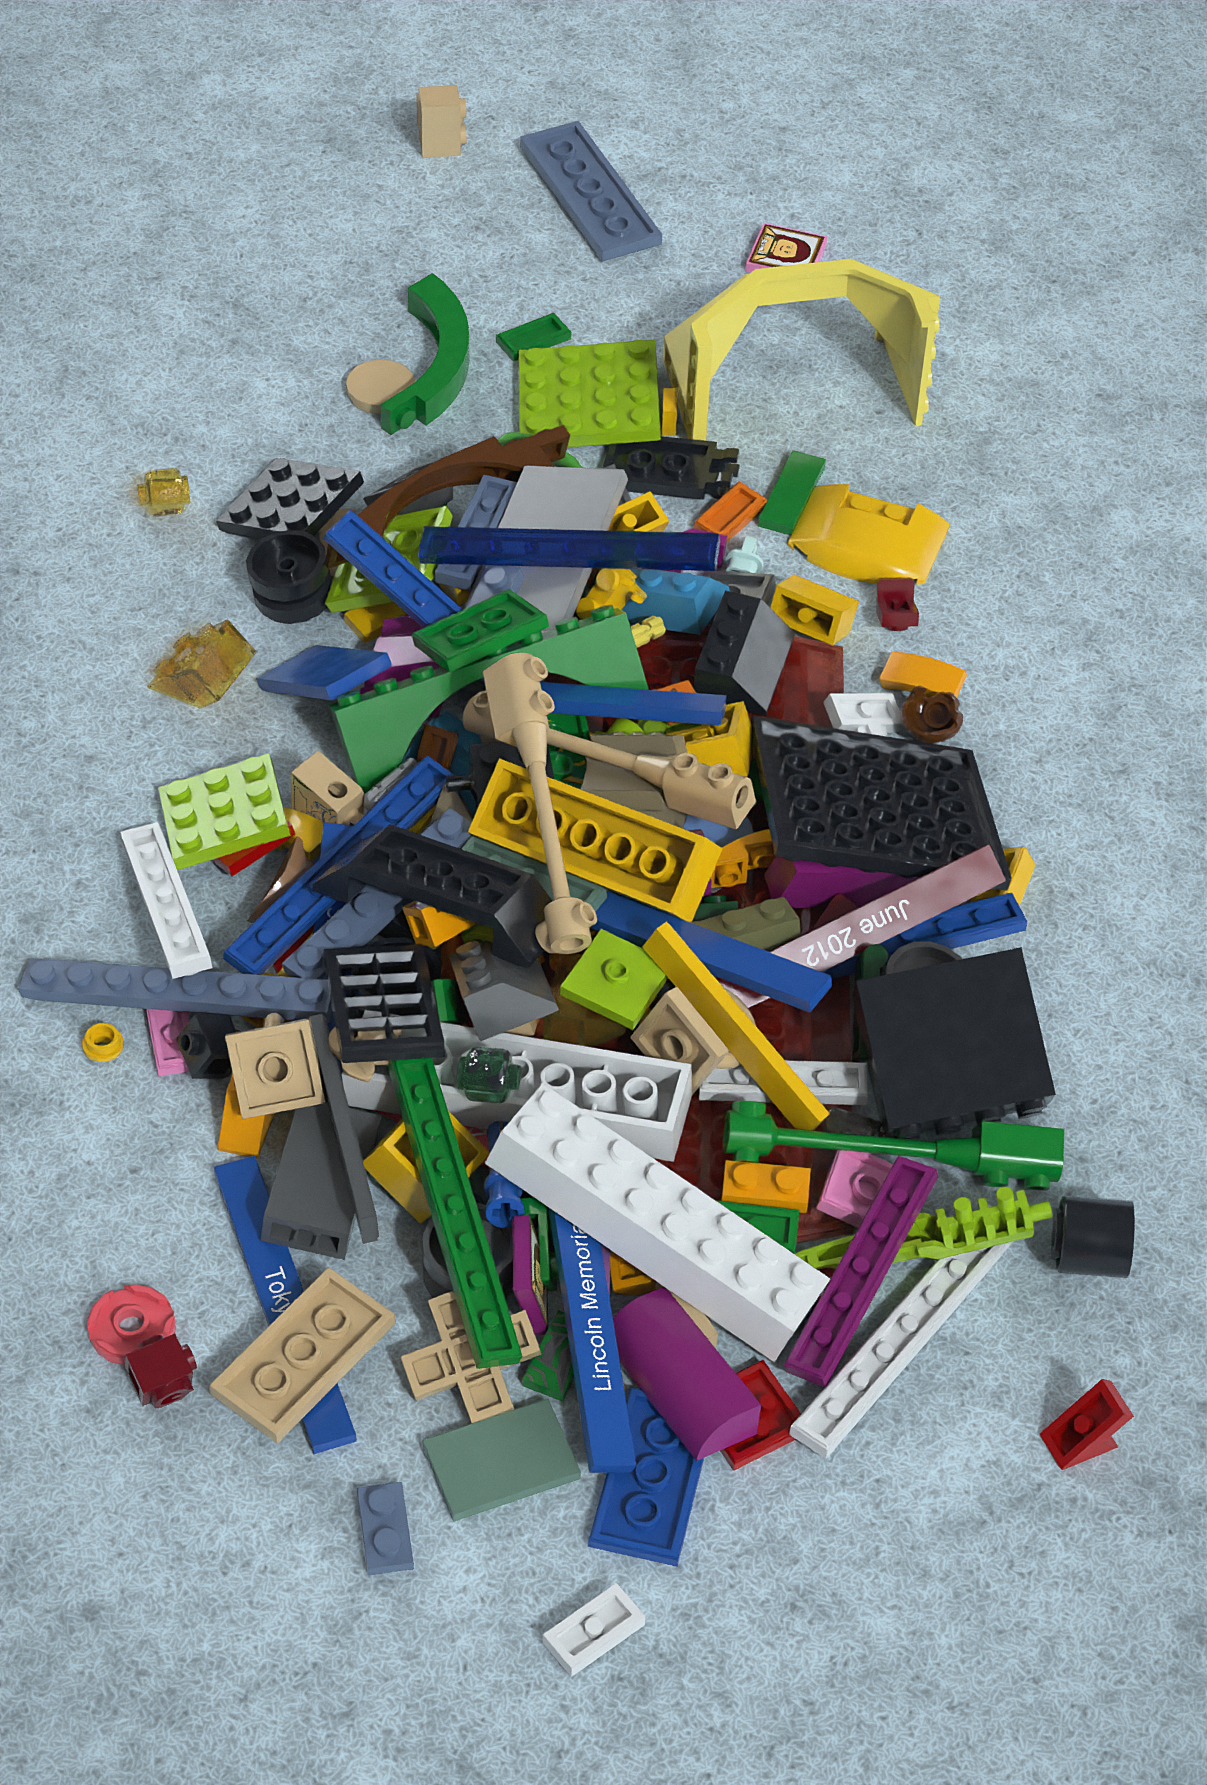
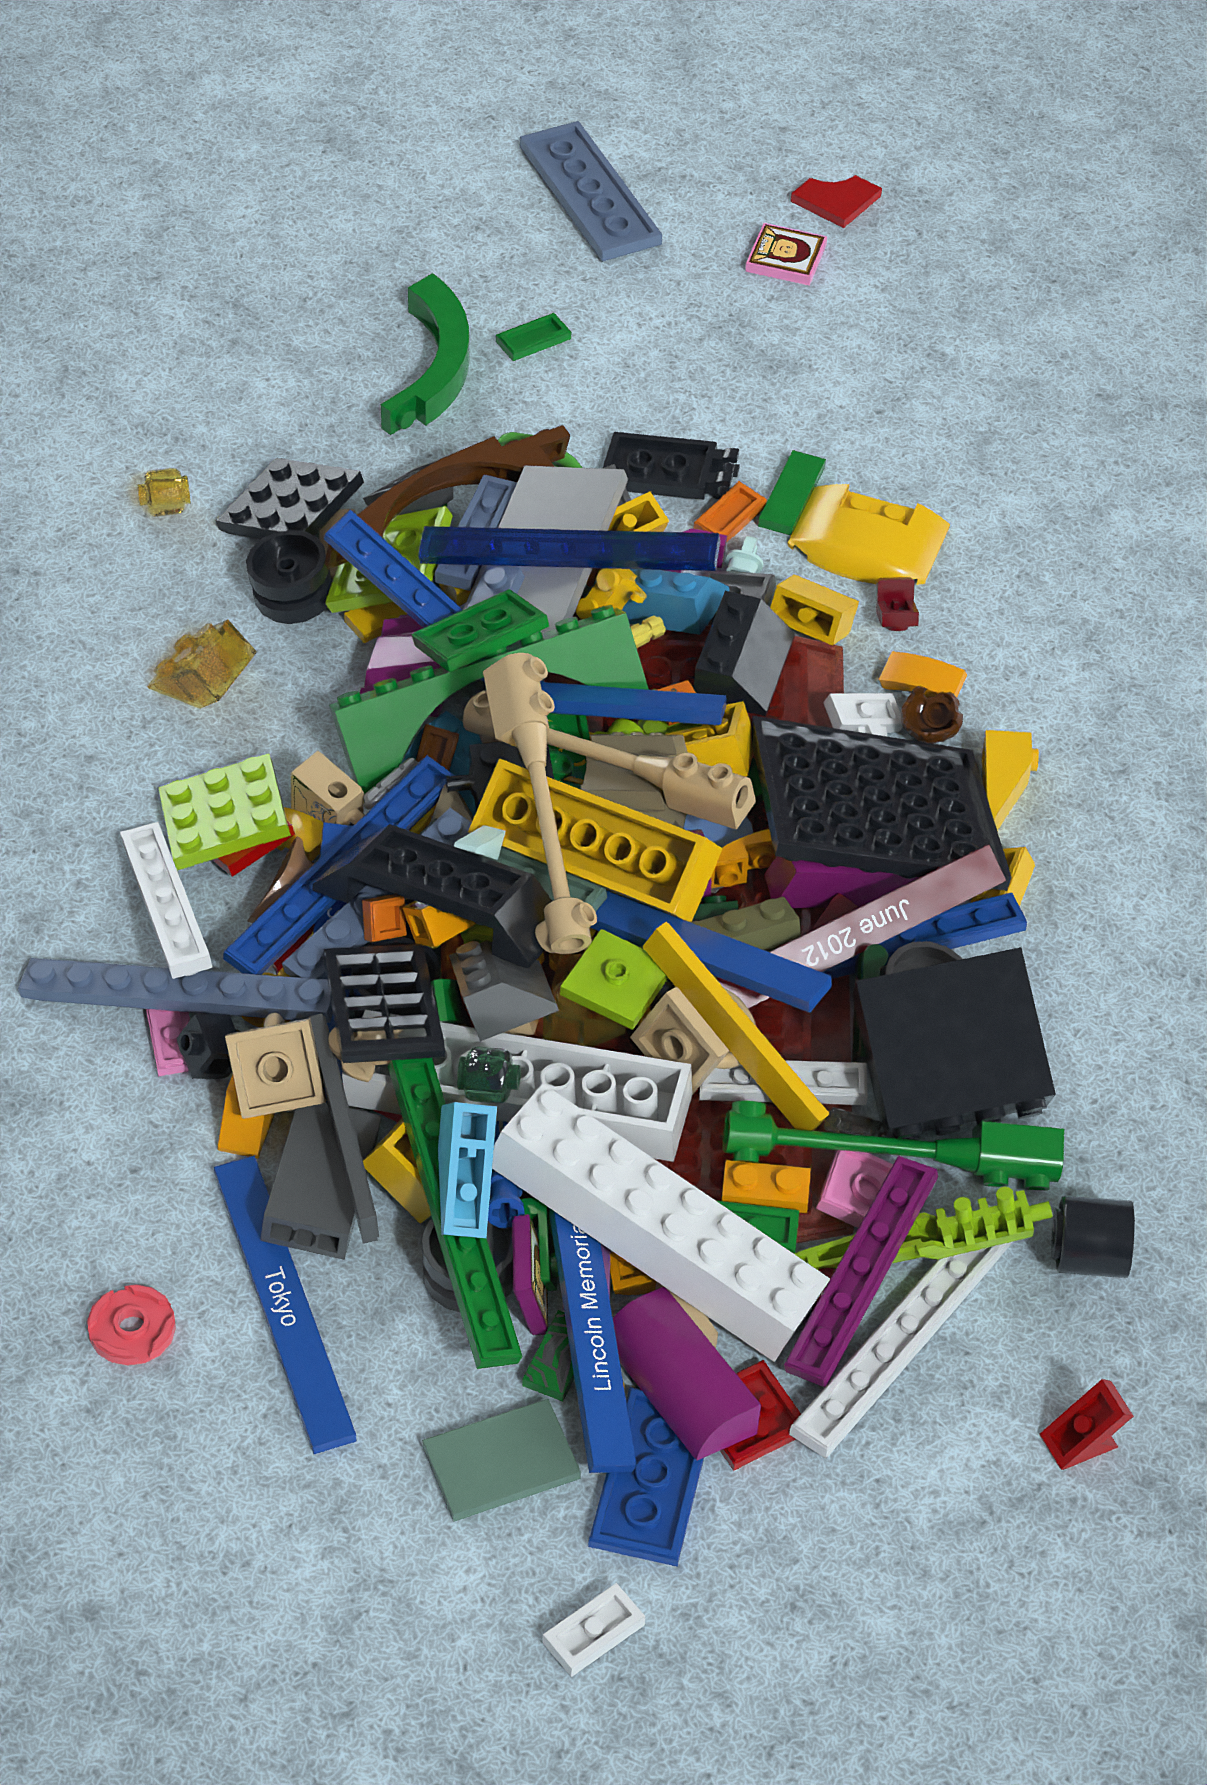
(102, 1033): yellow plate -> none
(161, 1370): dark red brick -> none
(302, 1355): tan plate -> none
(324, 672): blue tile -> none
(376, 382): tan tile -> none
(384, 917): none -> orange tile
(385, 1528): sand blue plate -> none
(440, 121): tan brick -> none
(453, 1365): tan plate -> none
(465, 1167): none -> medium azure slope
(483, 841): none -> light aqua piece
(594, 390): lime plate -> none
(669, 412): yellow tile -> none
(837, 201): none -> red tile
(898, 311): light yellow panel -> none
(1006, 769): none -> yellow slope

